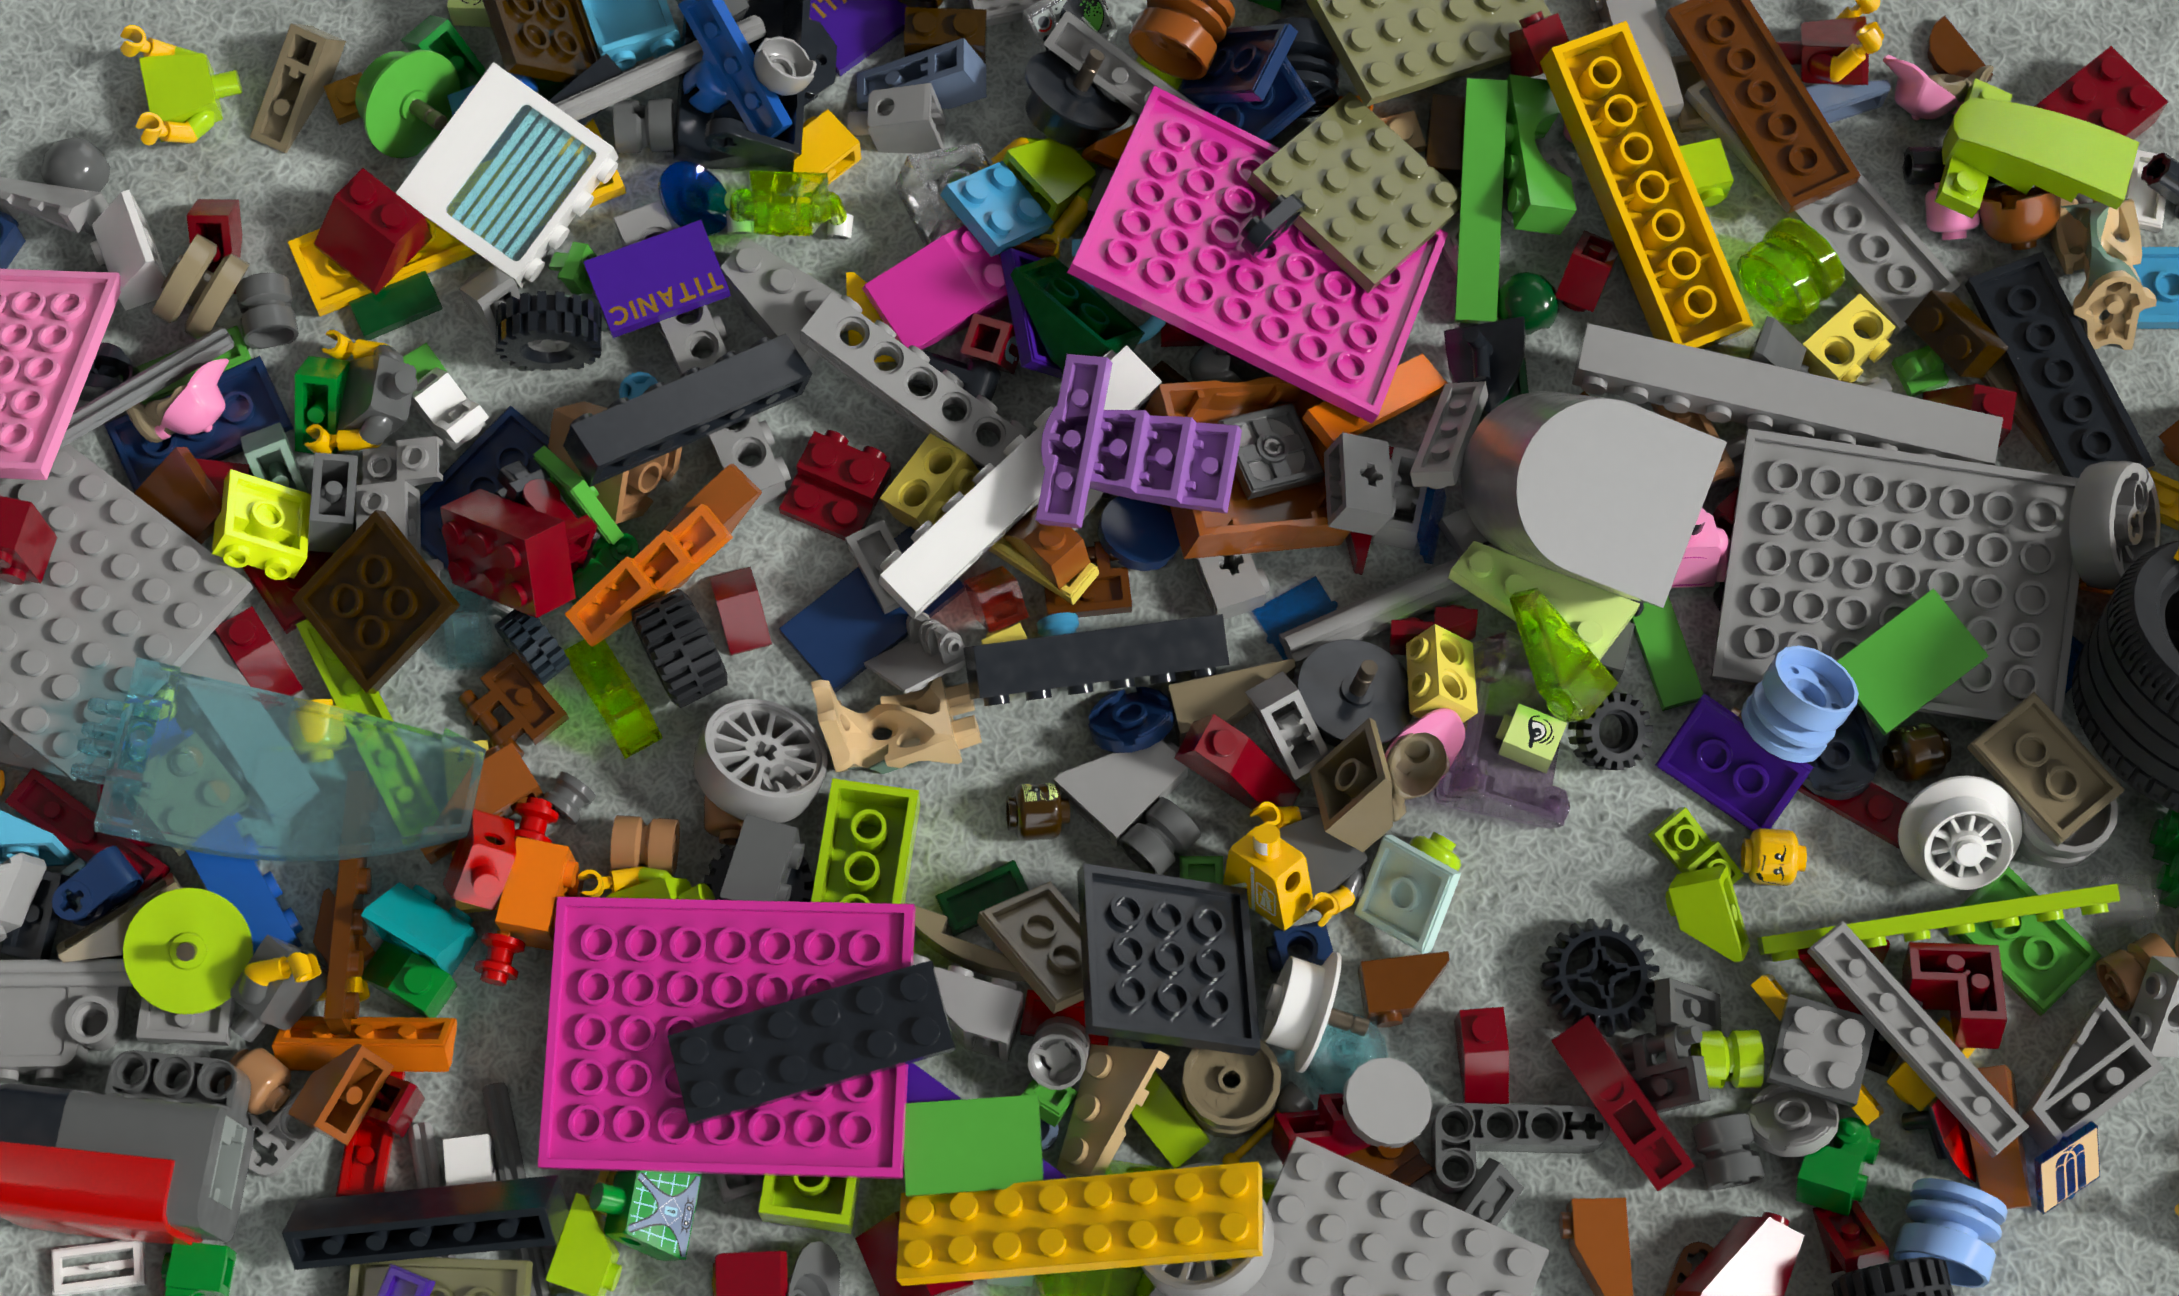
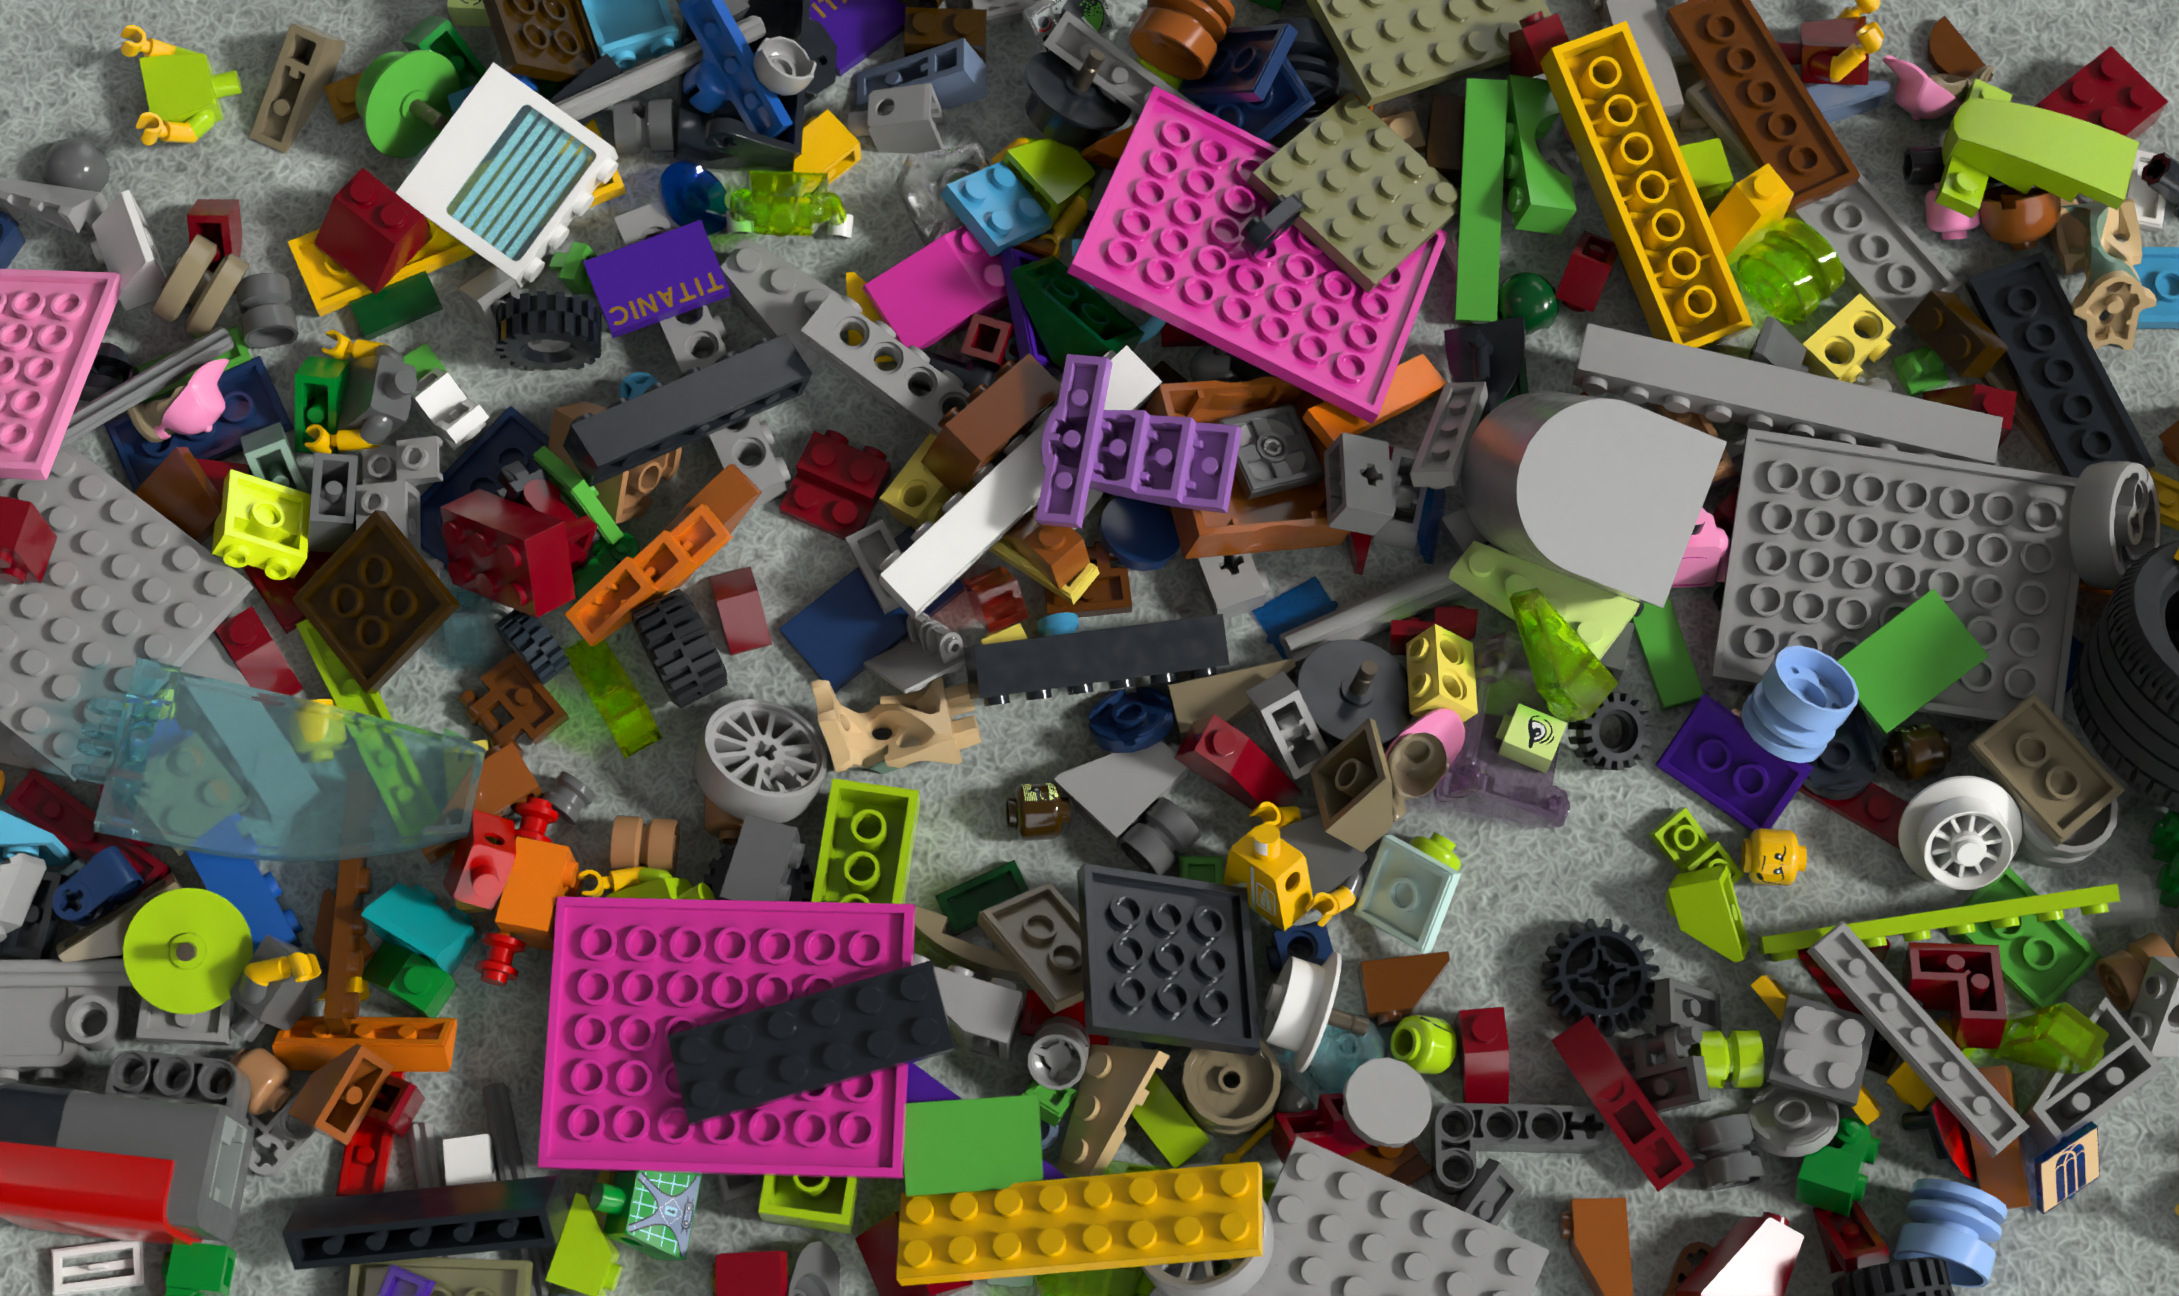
(990, 421): none -> reddish brown wedge
(1424, 1043): none -> lime head
(1750, 211): none -> yellow slope
(2052, 1039): none -> clear neon green slope

